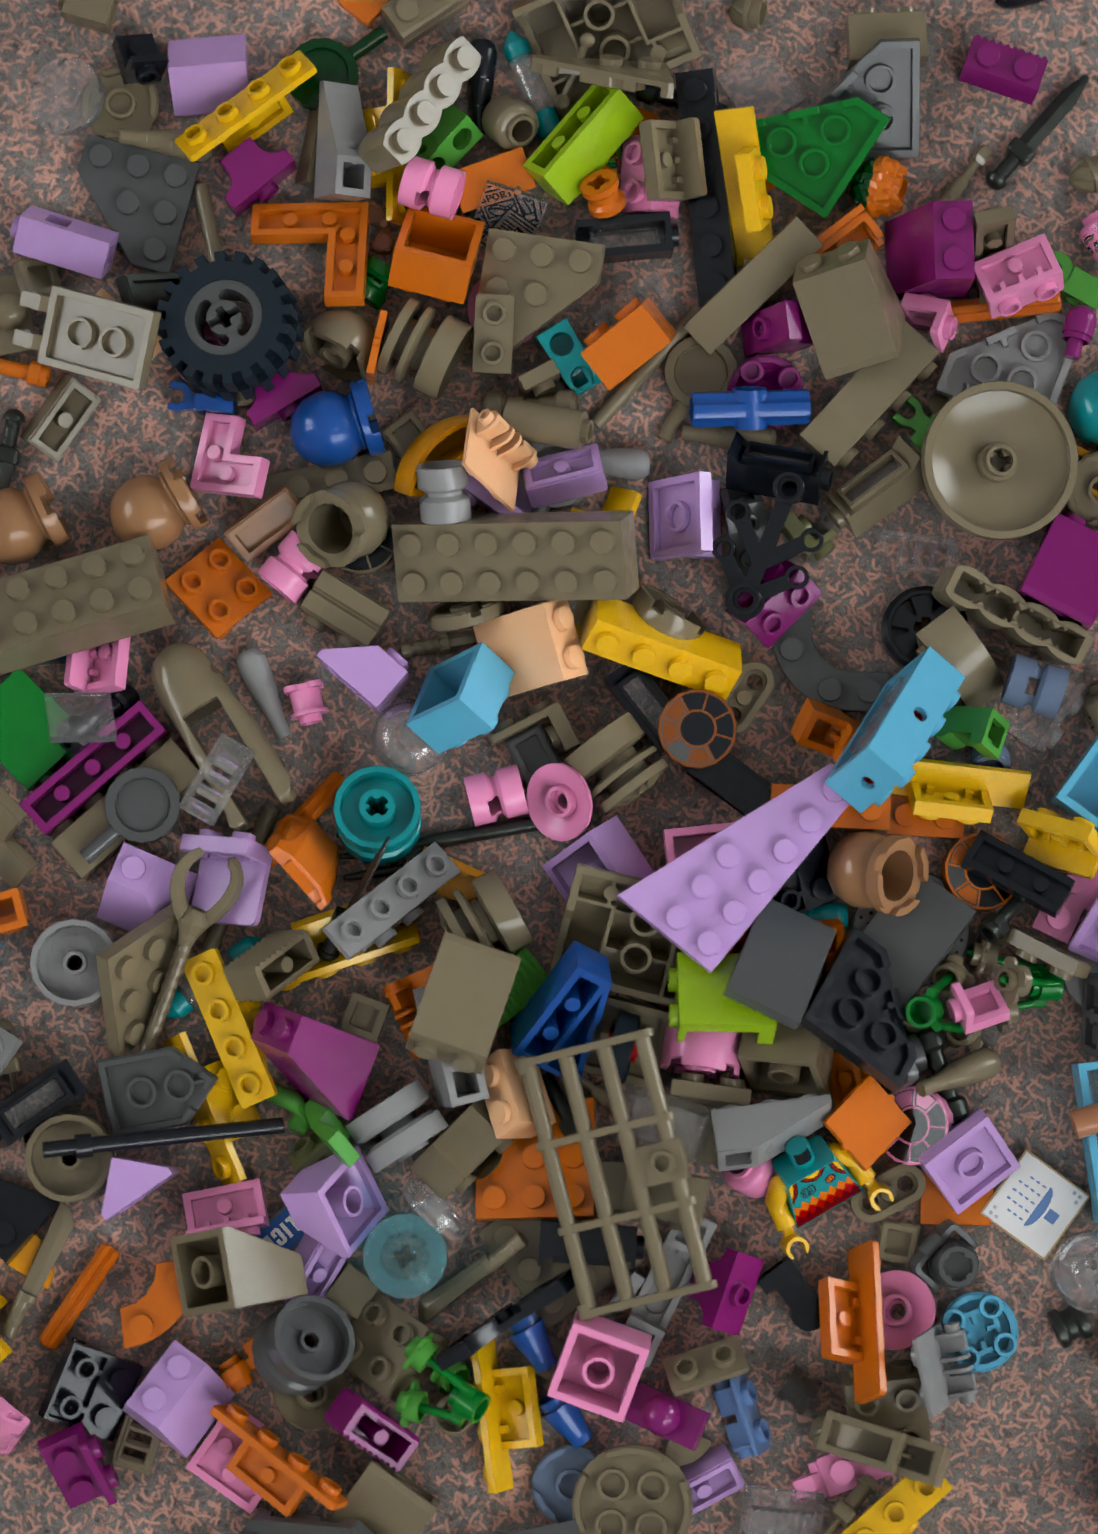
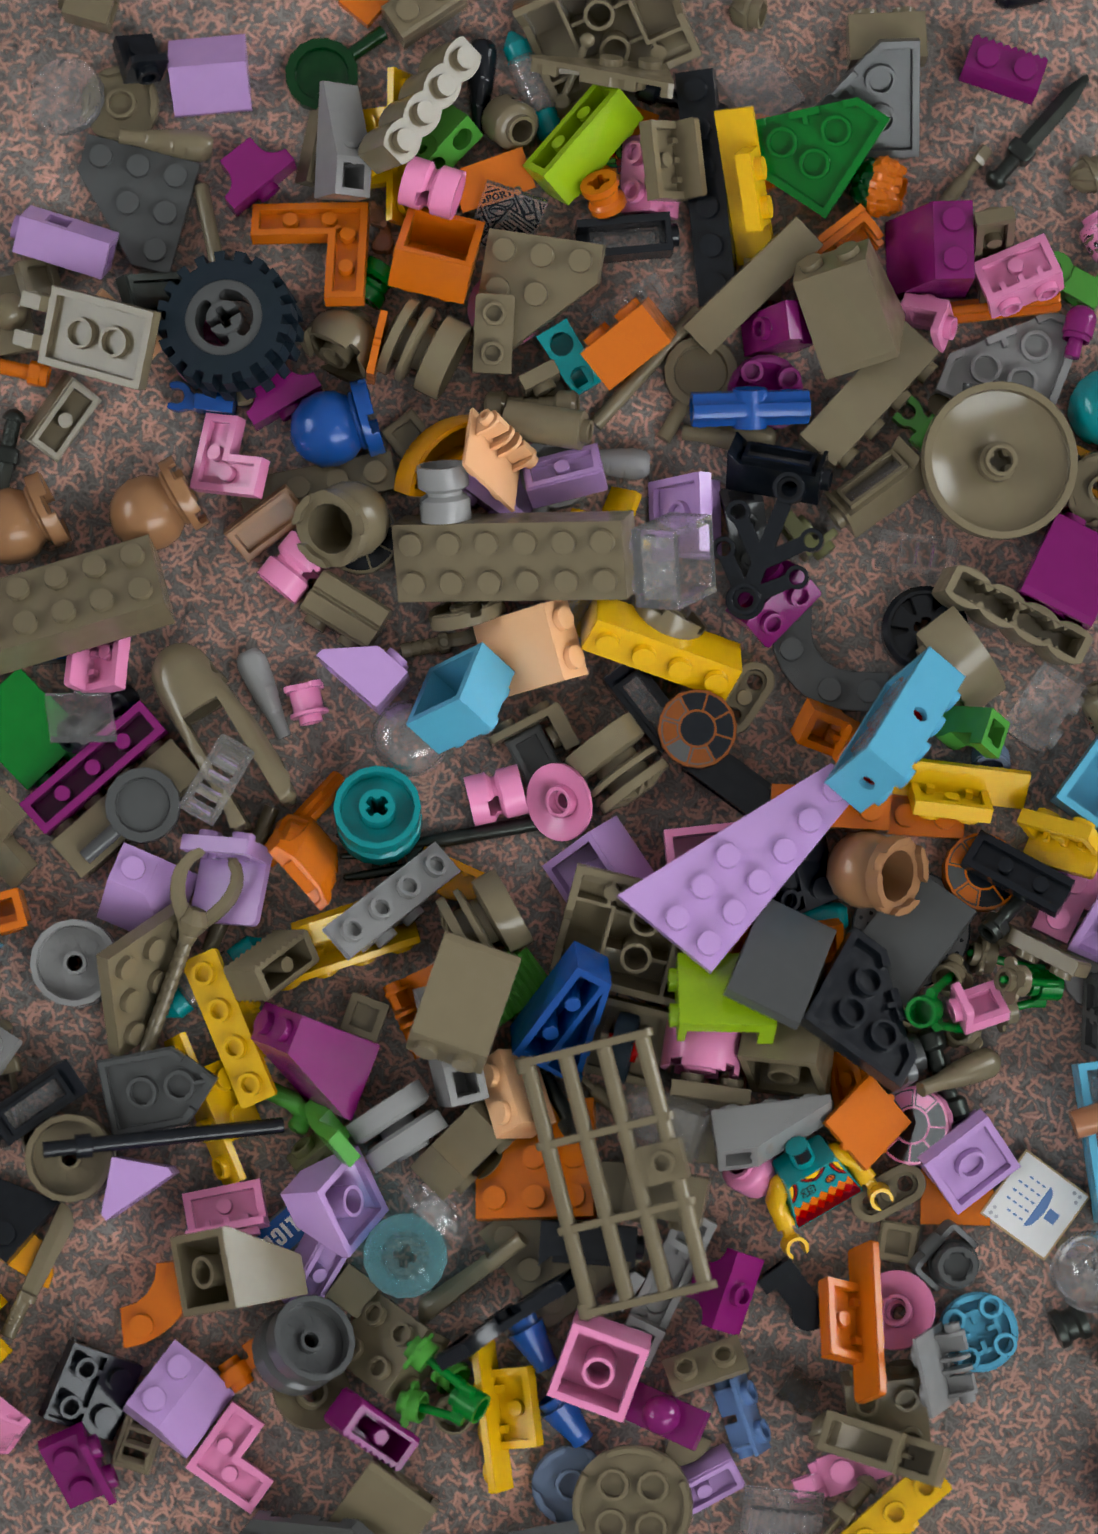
(79, 1296): orange axle -> none
(217, 588): orange hinge -> none
(250, 111): yellow bracket -> none
(270, 1469): orange bracket -> none
(327, 950): pearl dark grey sword -> none
(673, 561): none -> clear piece
(1048, 688): sand blue wheel -> none

